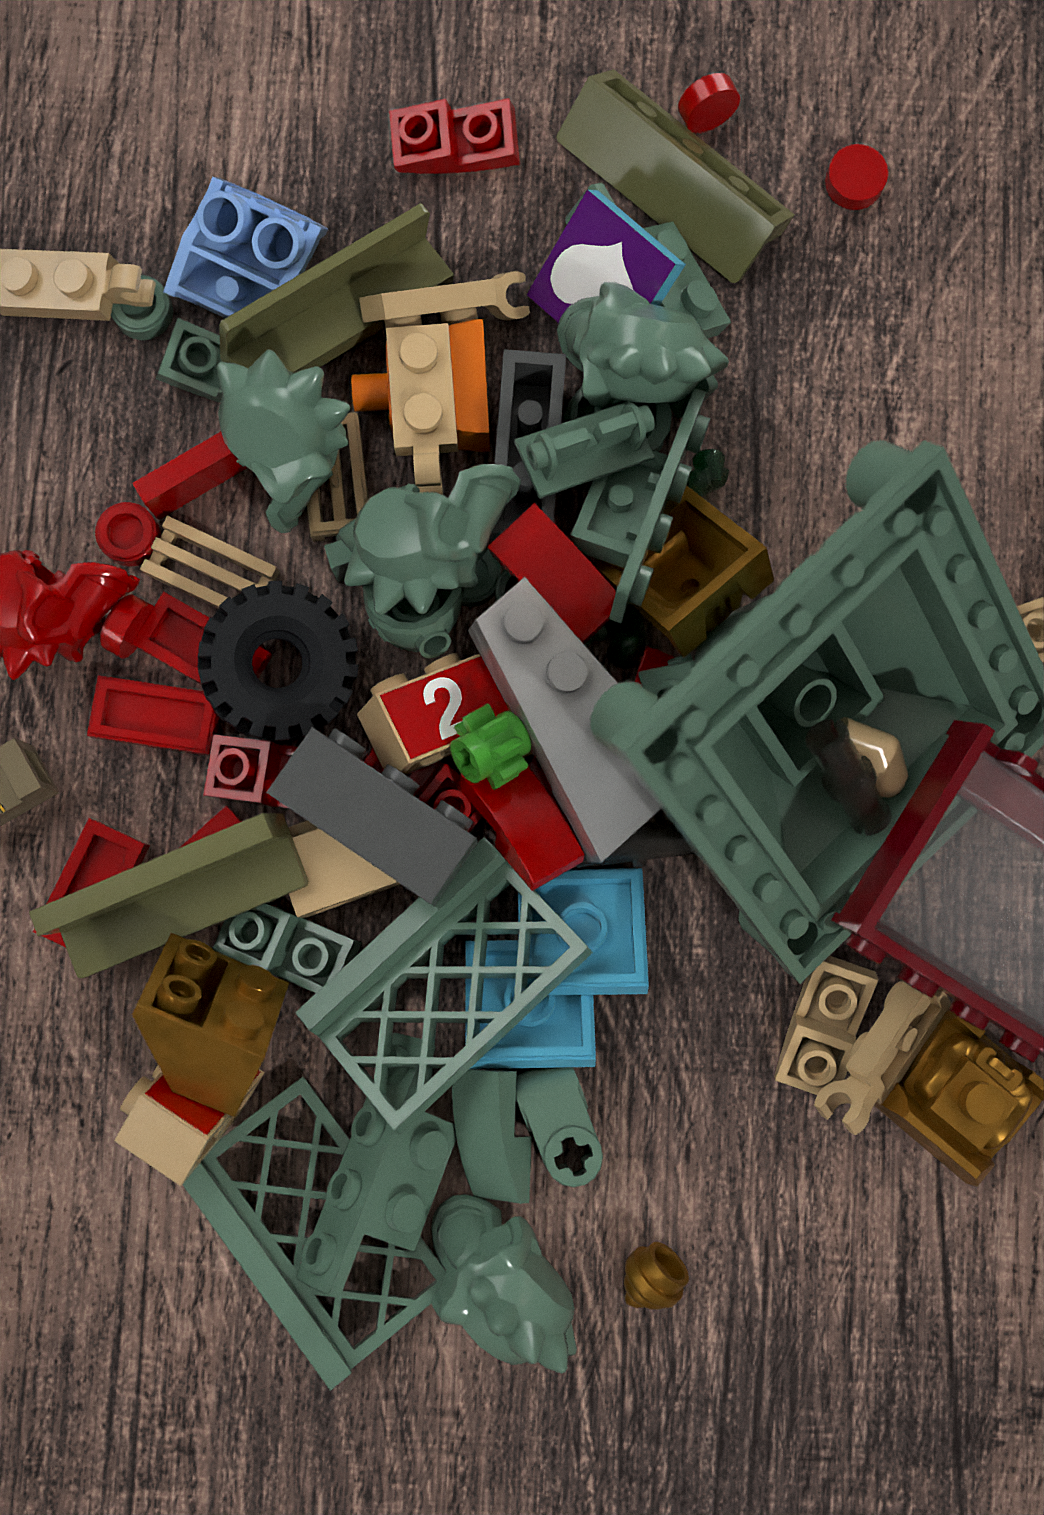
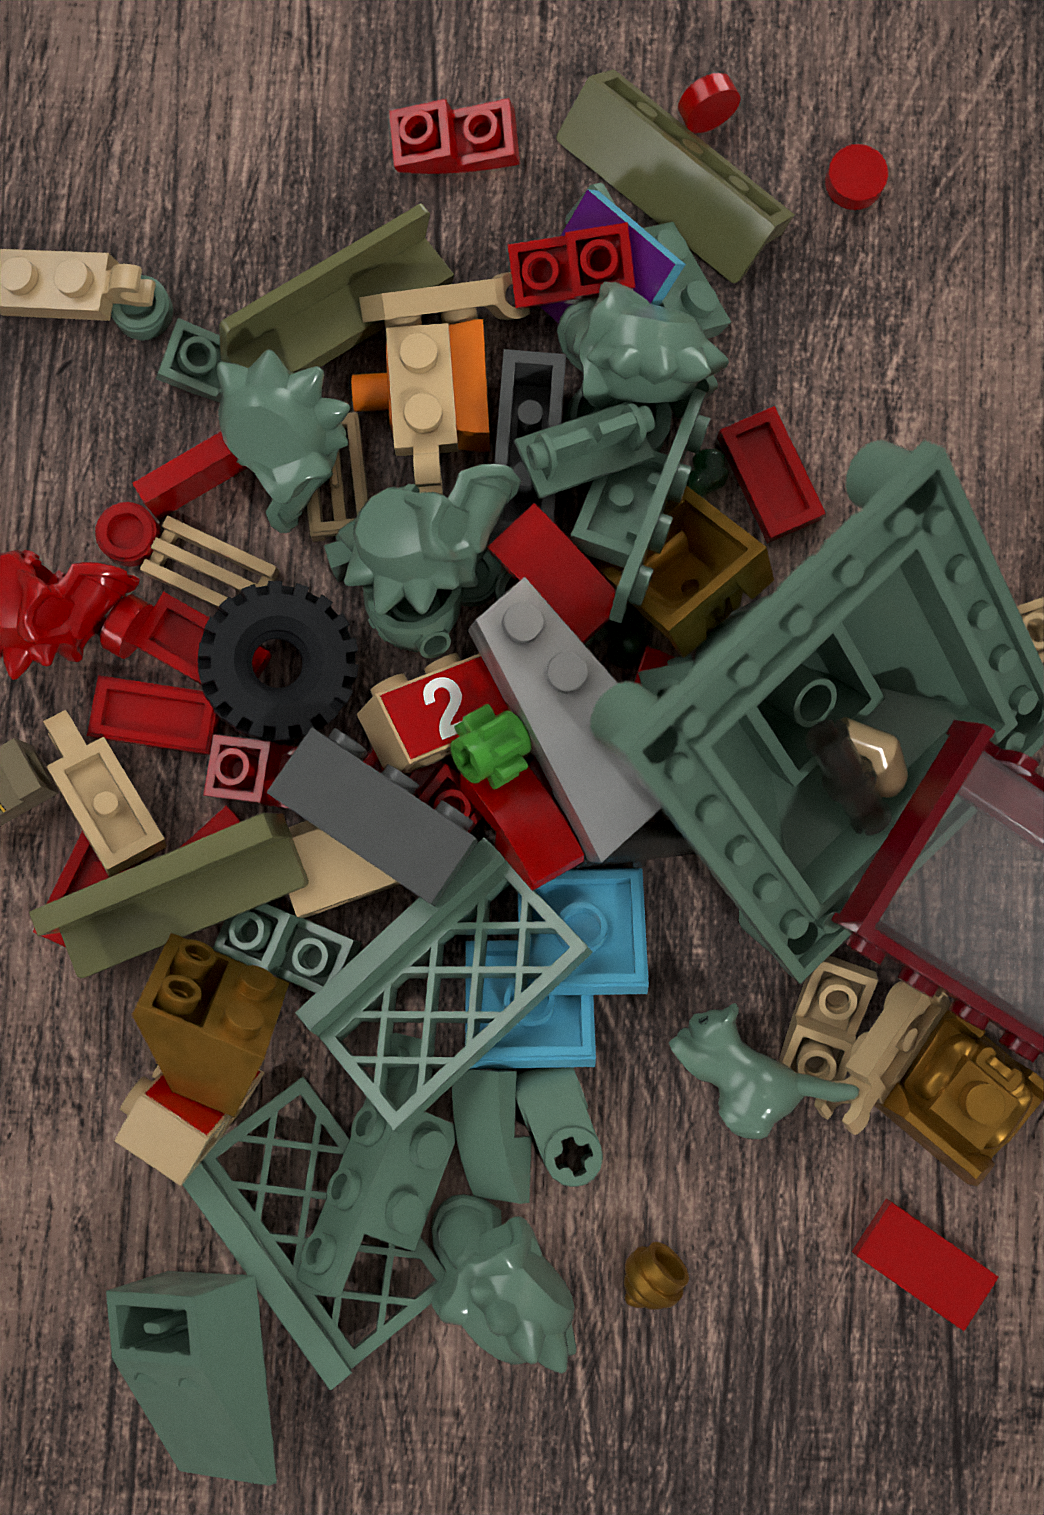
(101, 798): none -> tan plate
(198, 1369): none -> sand green slope
(240, 249): light blue slope -> none
(571, 265): none -> red slope
(751, 1085): none -> sand green animal
(771, 474): none -> red tile
(925, 1264): none -> red tile

